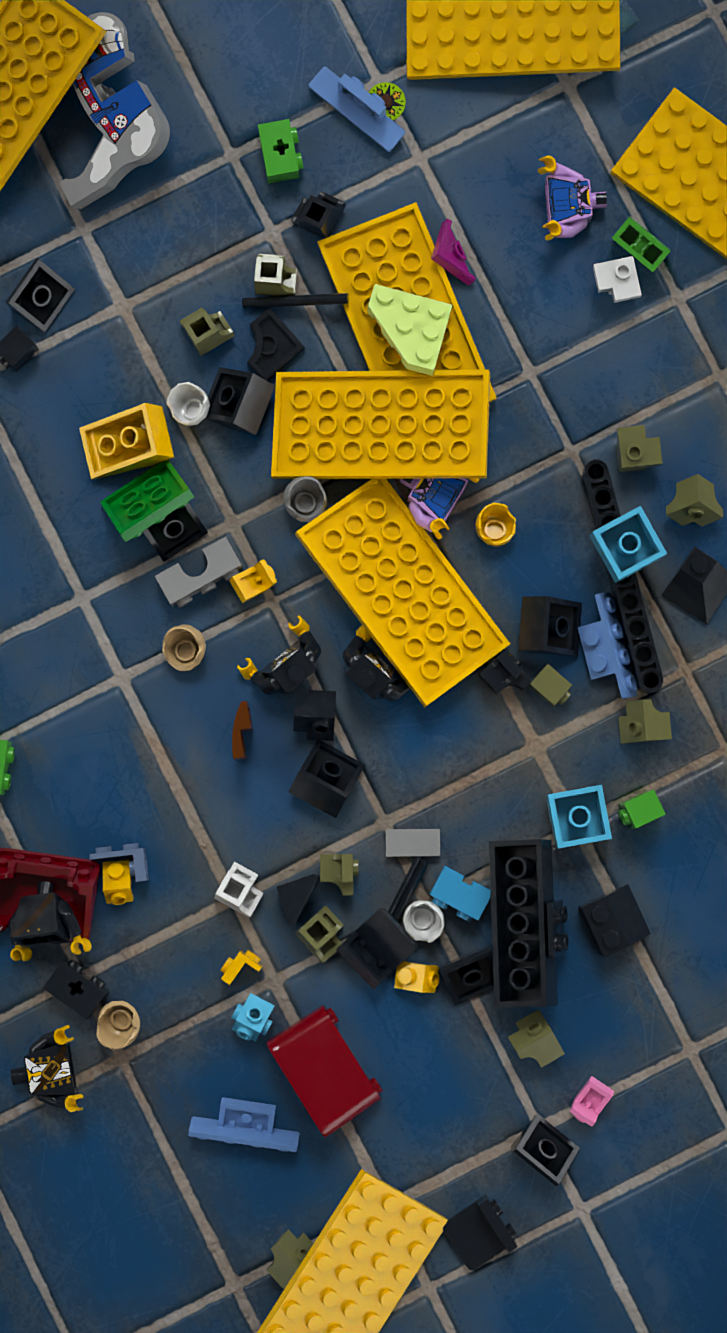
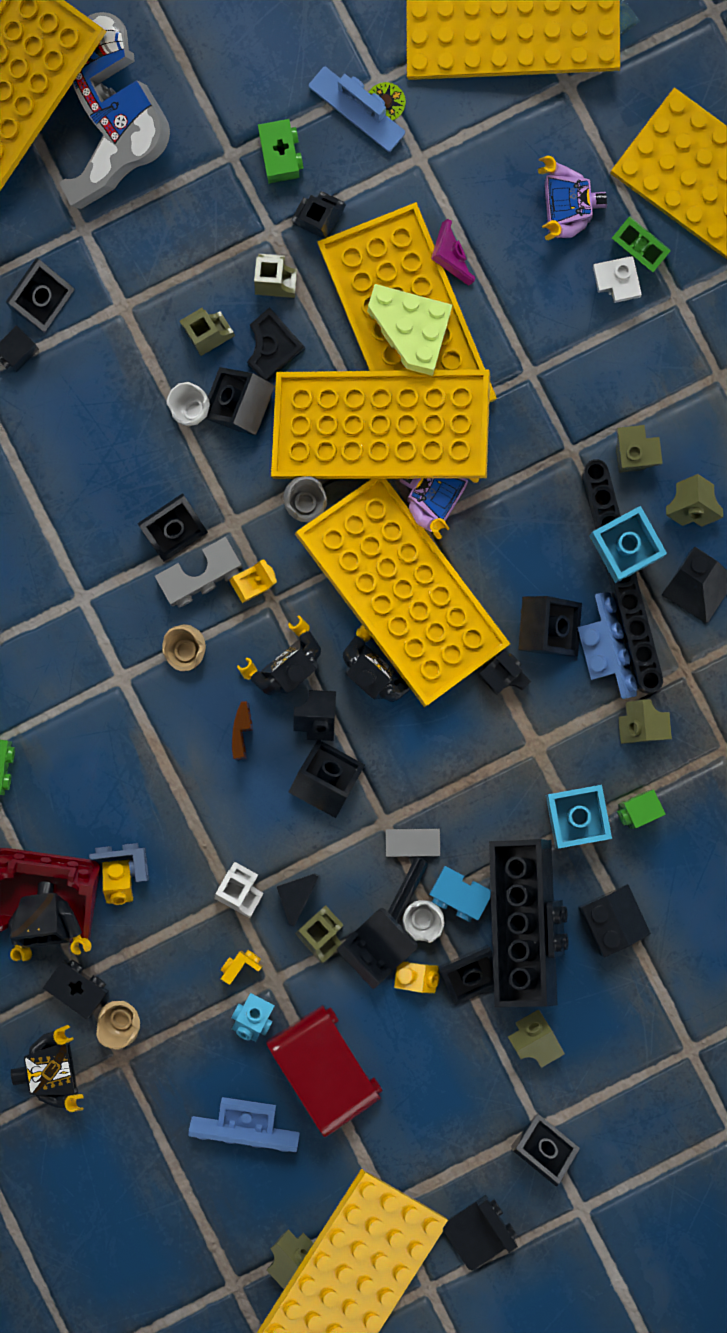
(127, 441): yellow slope -> none
(146, 500): green plate -> none
(295, 300): black bar -> none
(339, 870): olive brick -> none
(495, 524): yellow hair -> none
(551, 686): olive brick -> none
(591, 1101): bright pink bracket -> none

